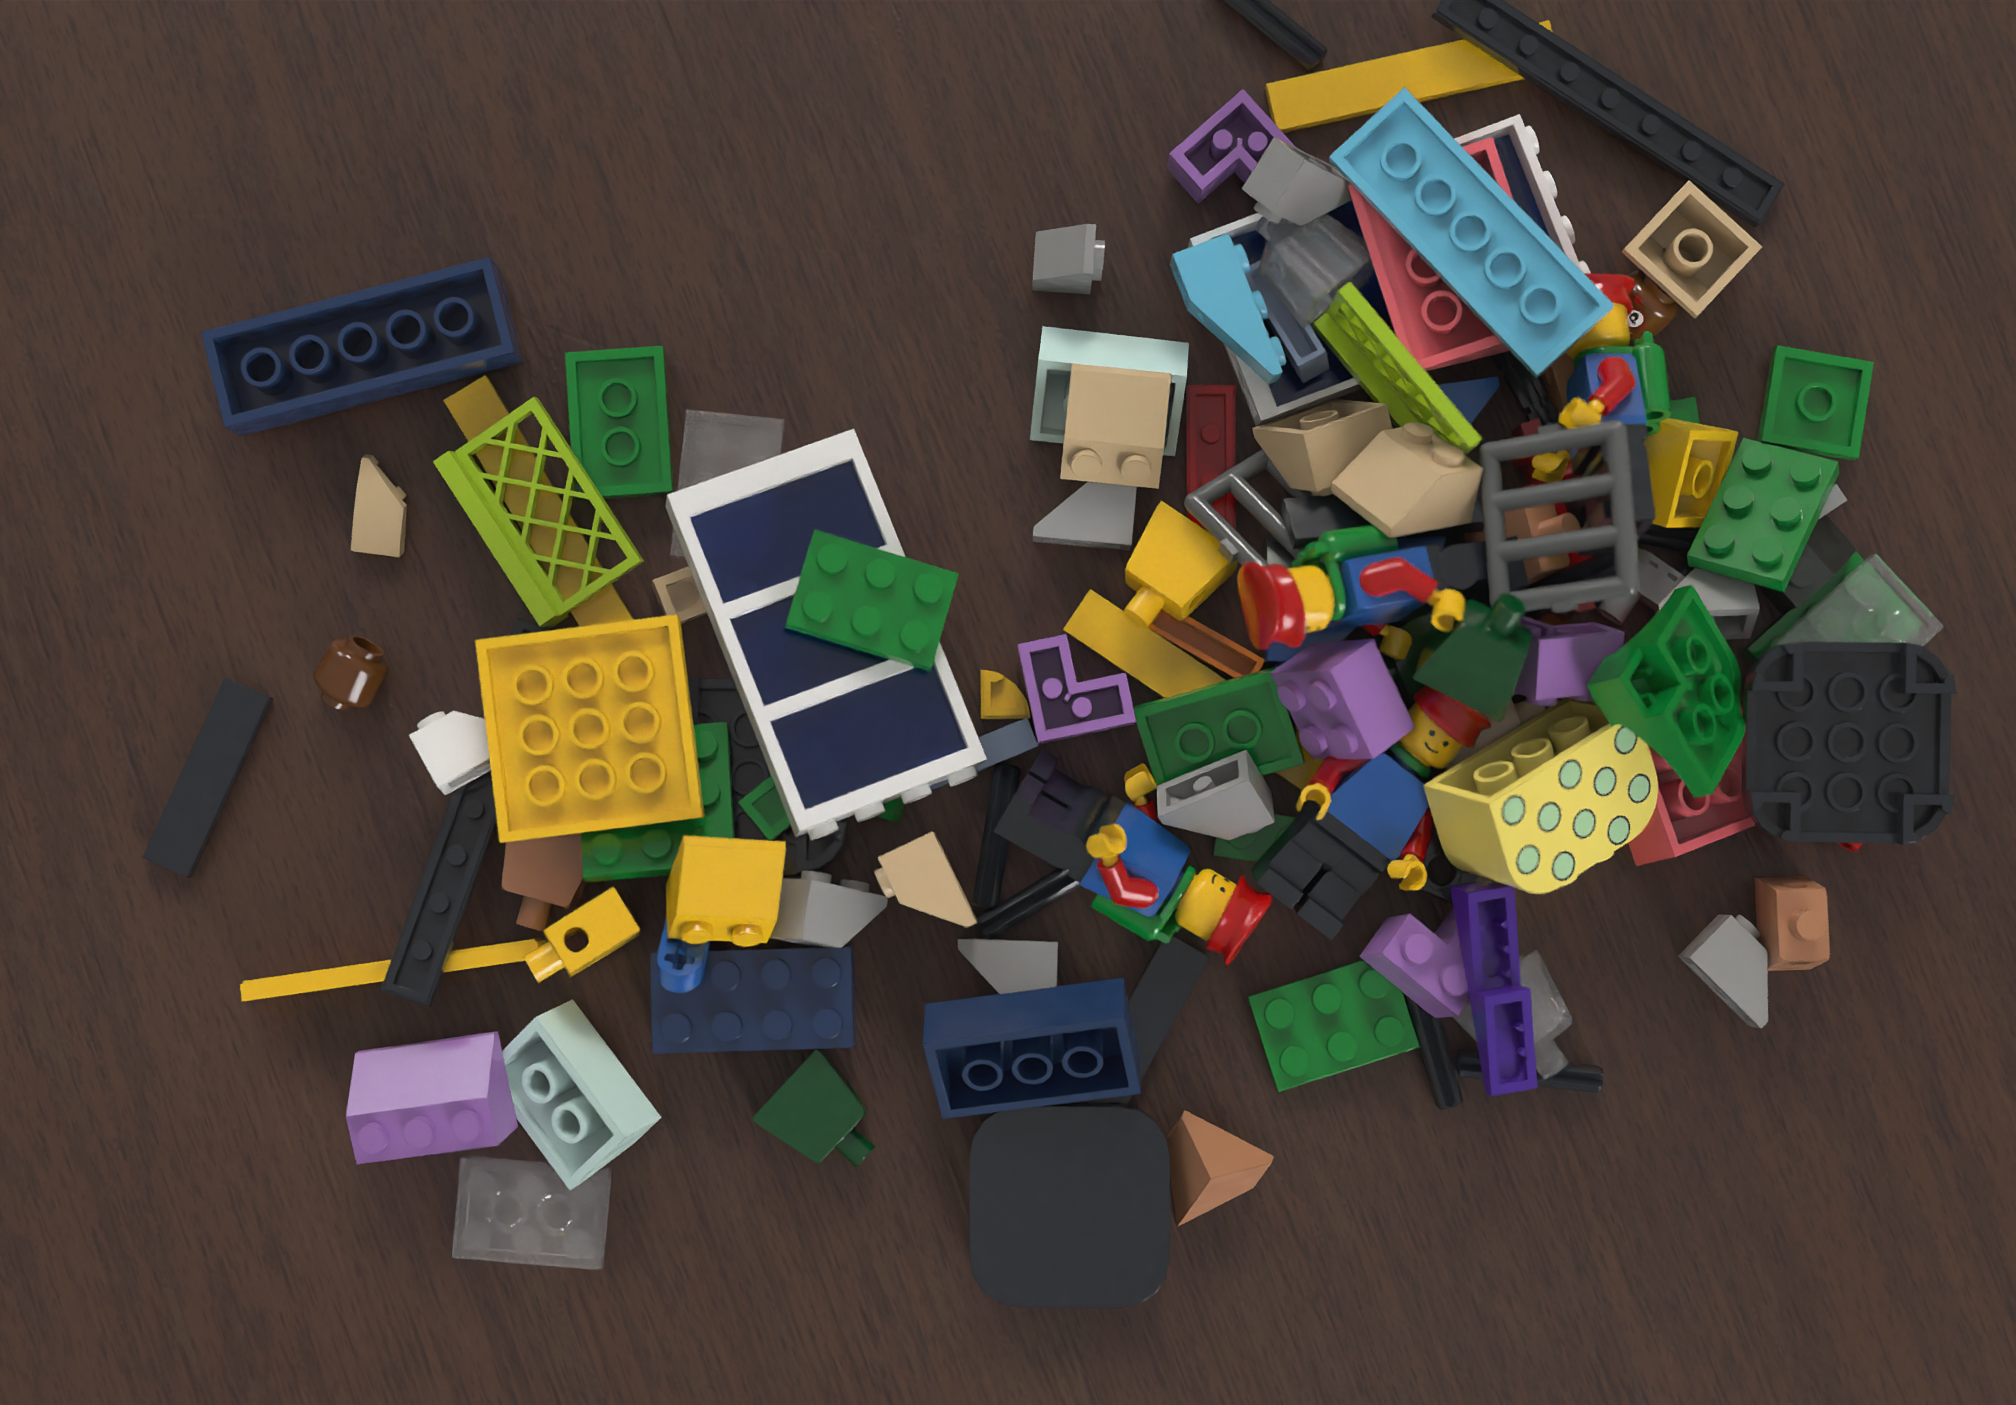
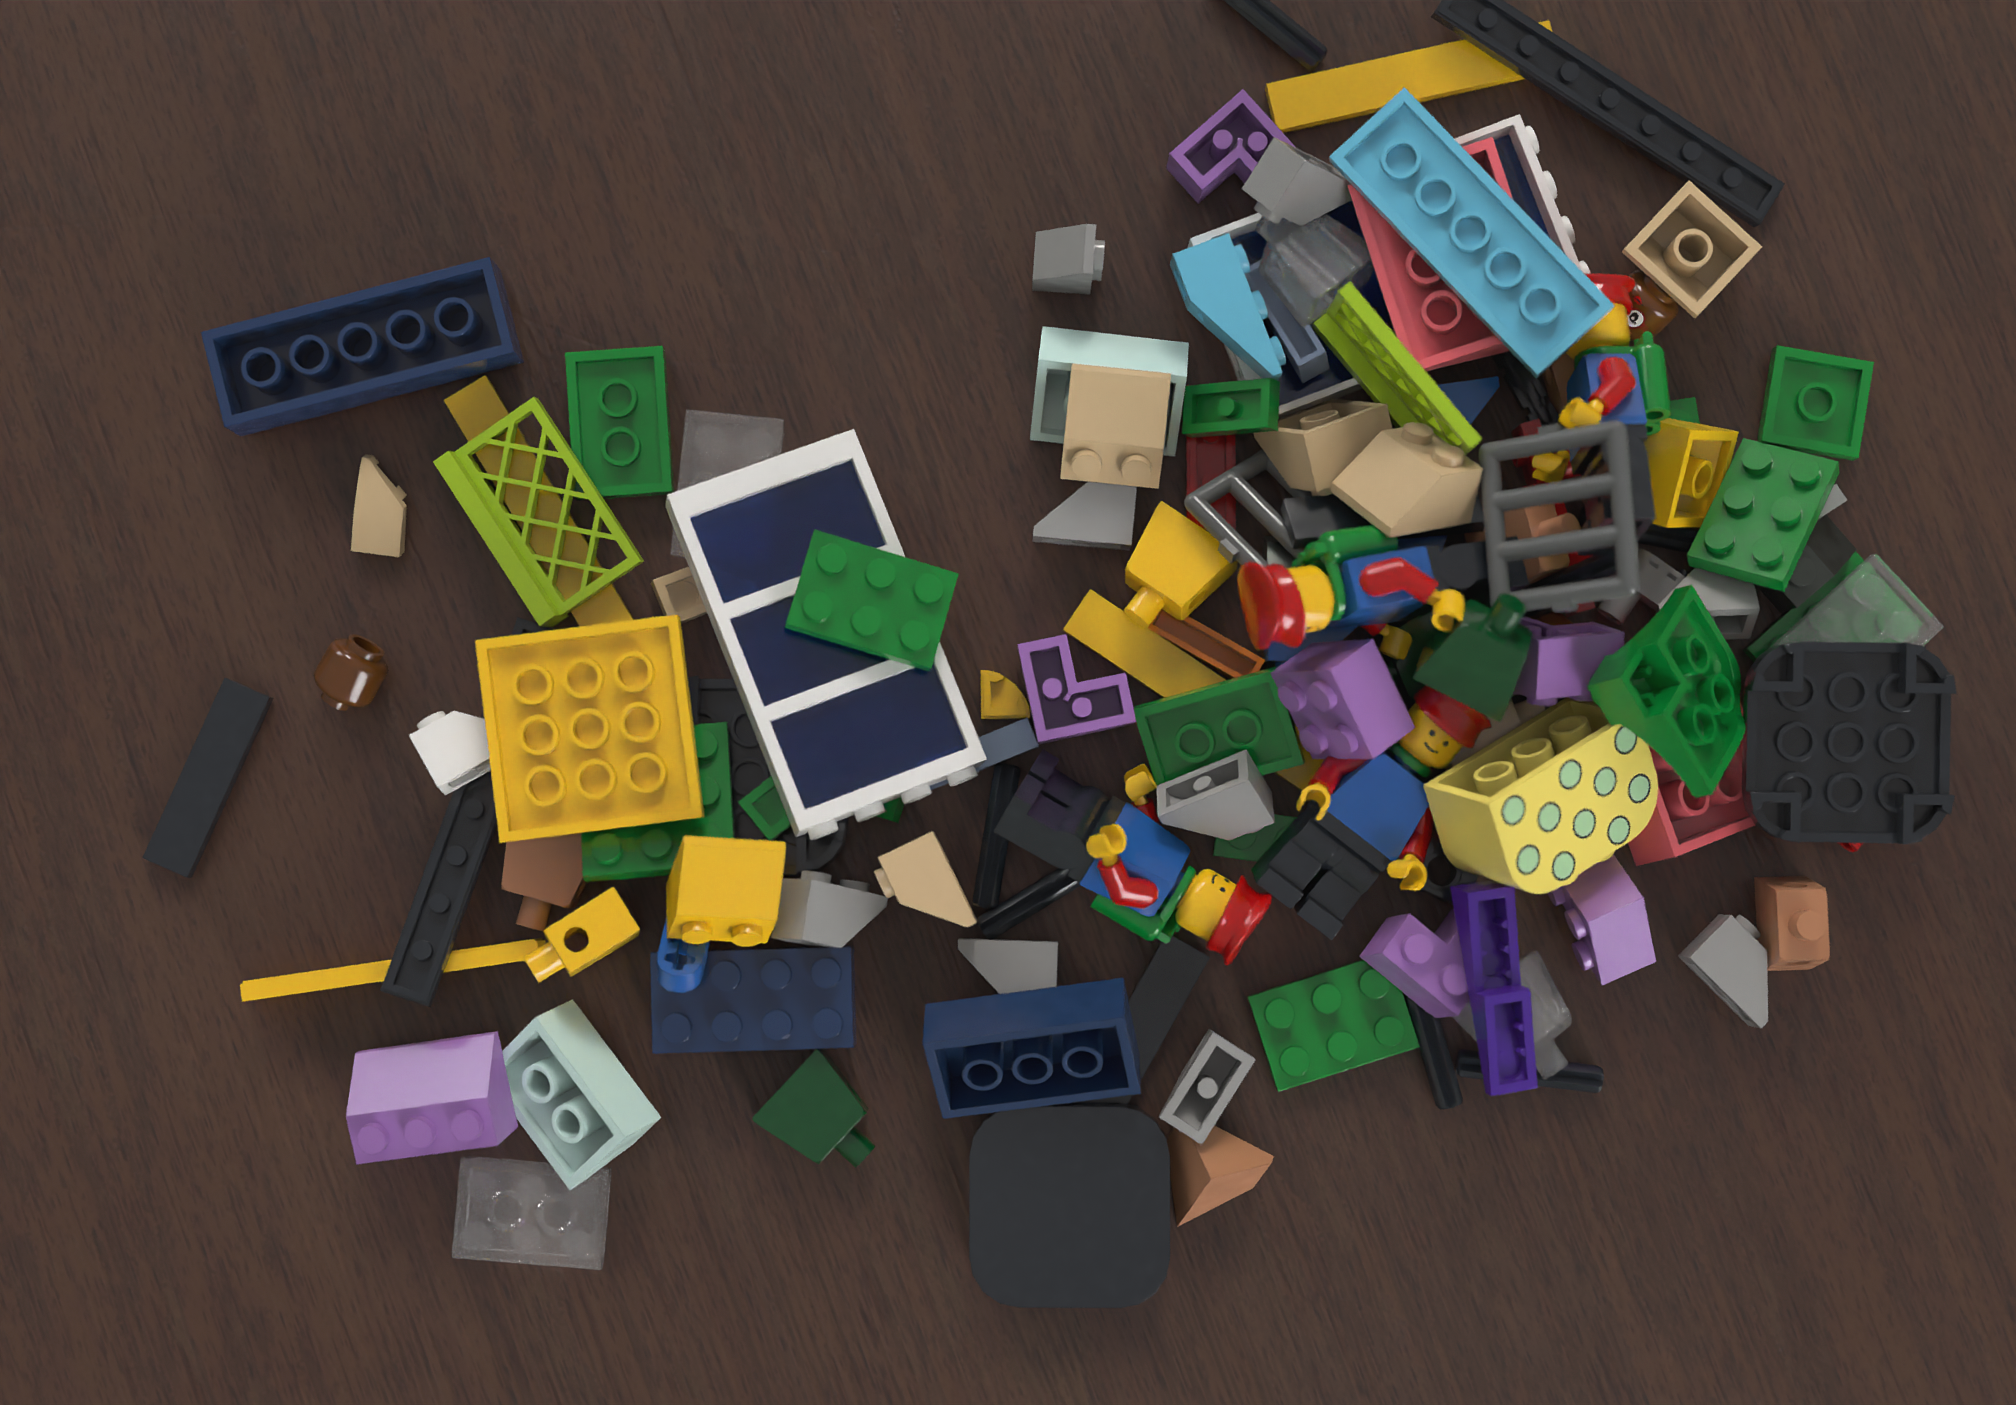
(1206, 1086): none -> light grey slope
(1231, 408): none -> green plate
(1607, 920): none -> medium lavender brick

